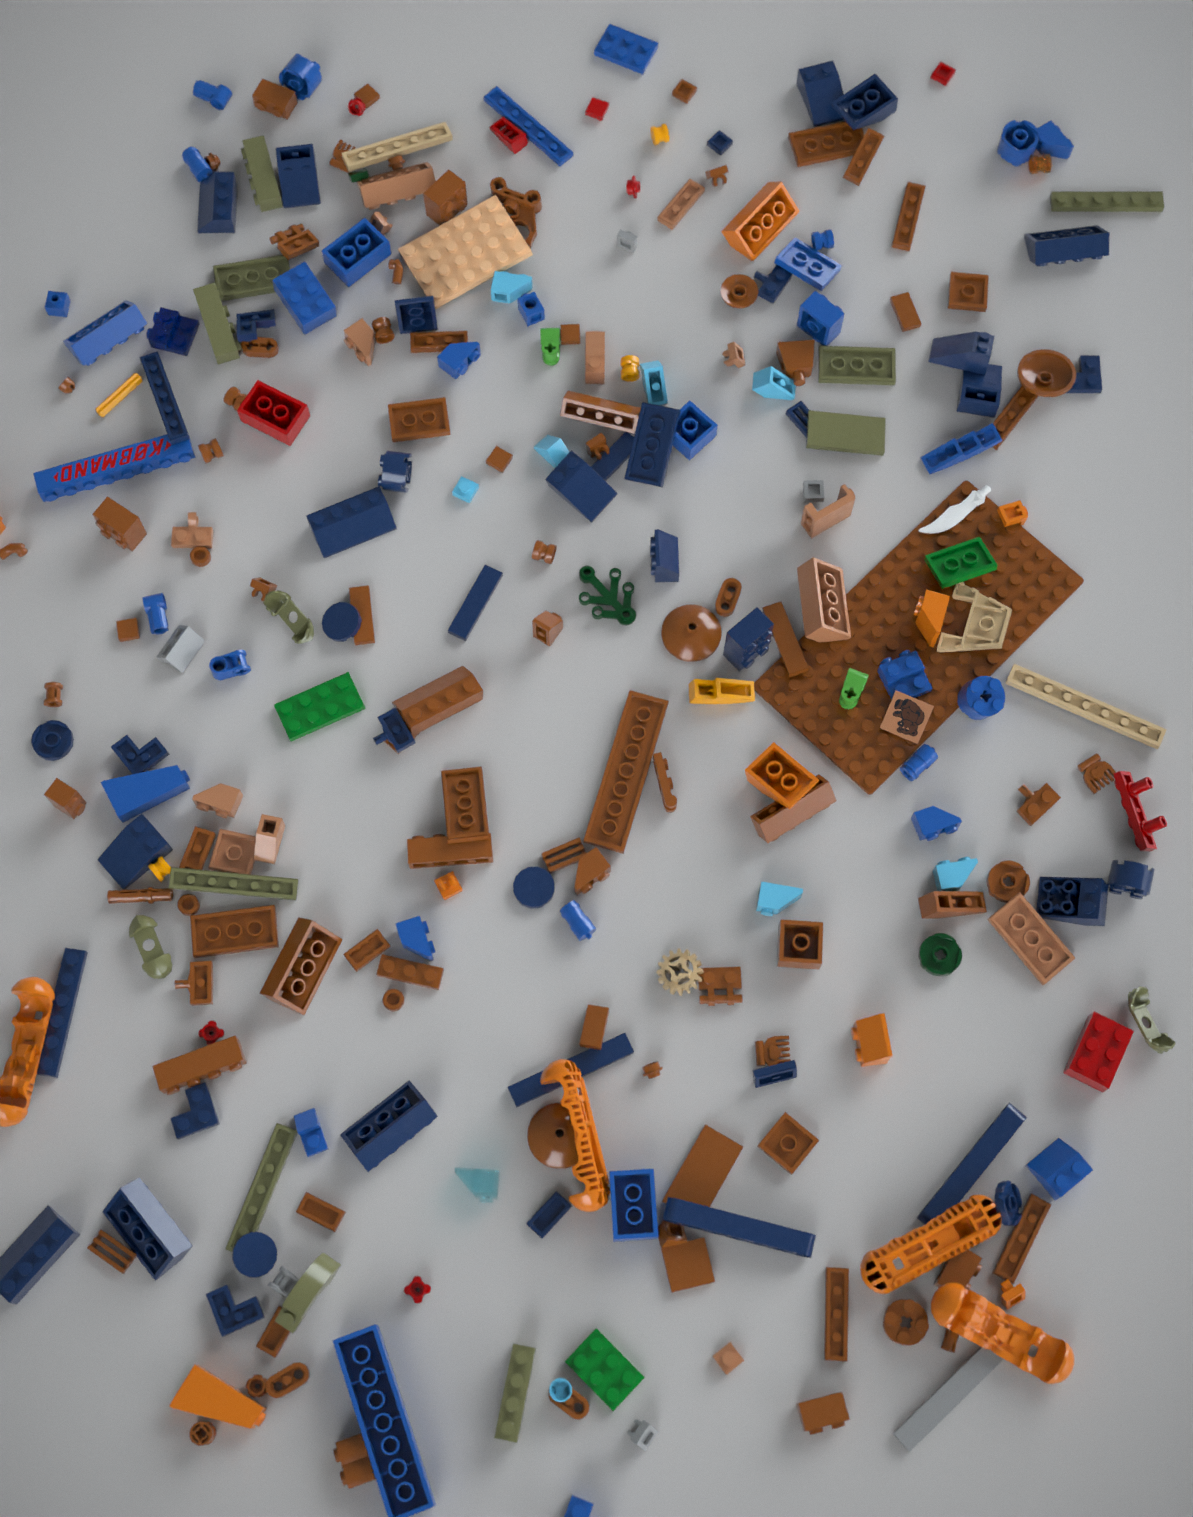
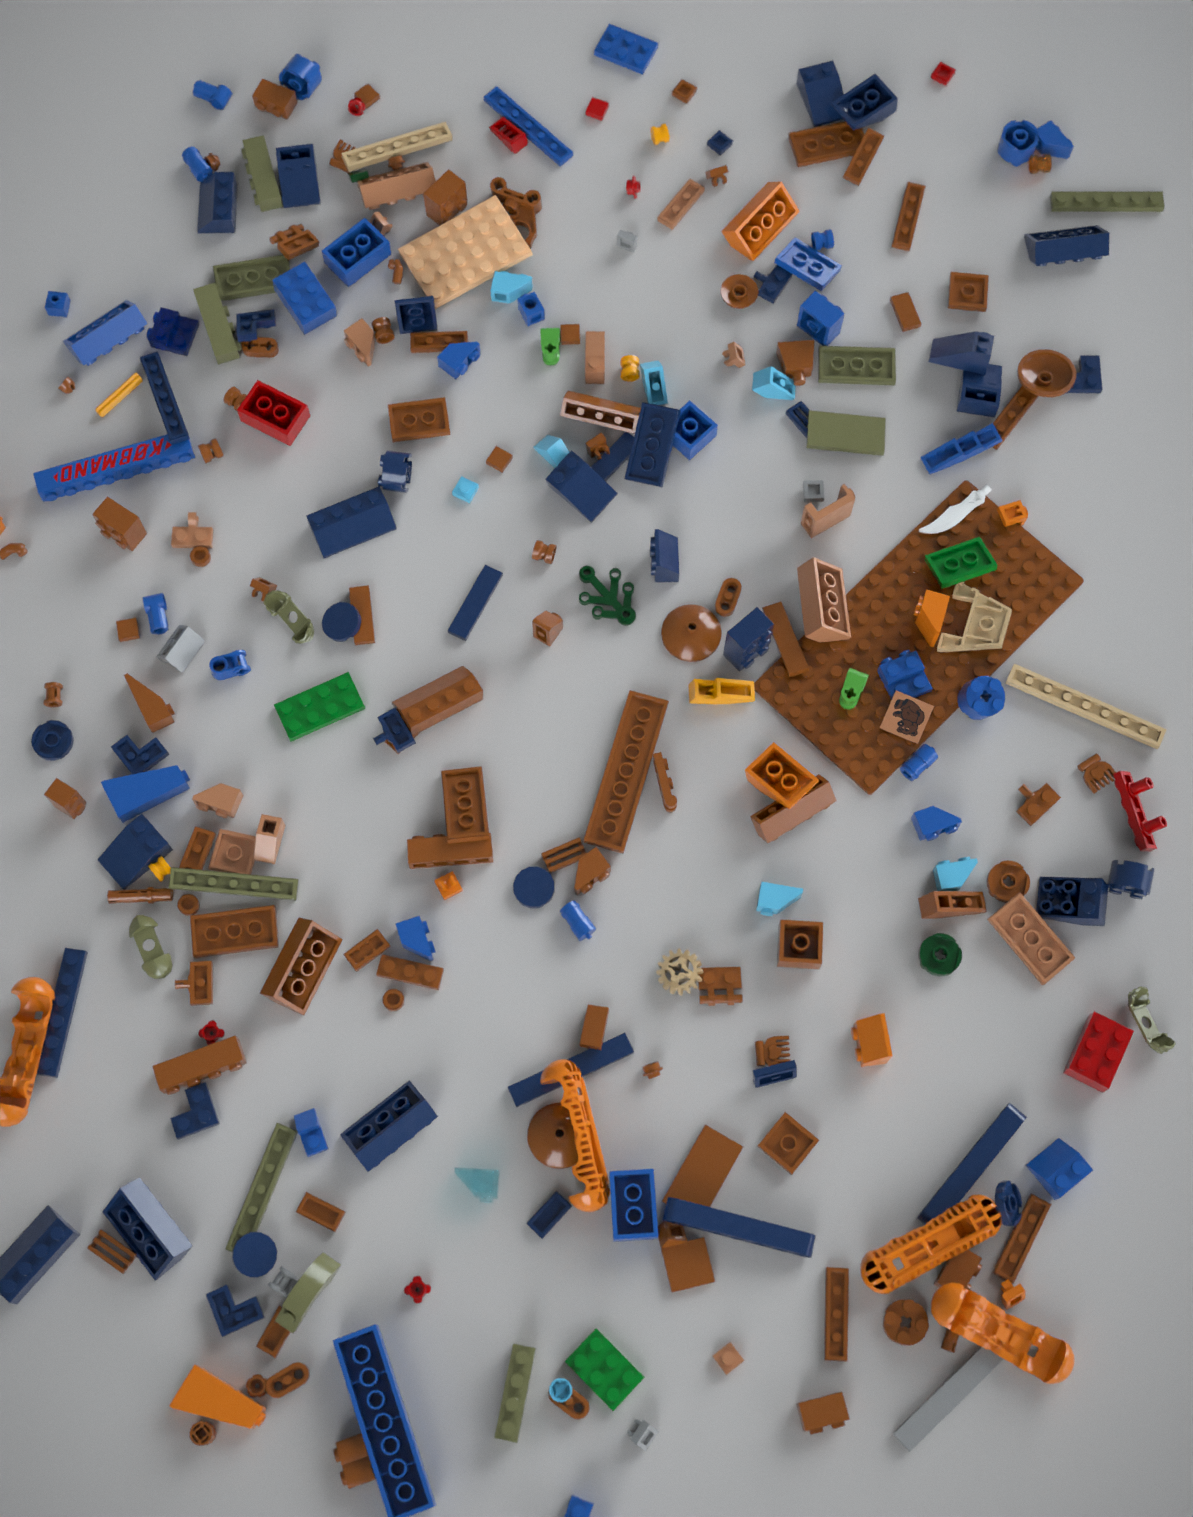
(152, 706): none -> dark orange slope

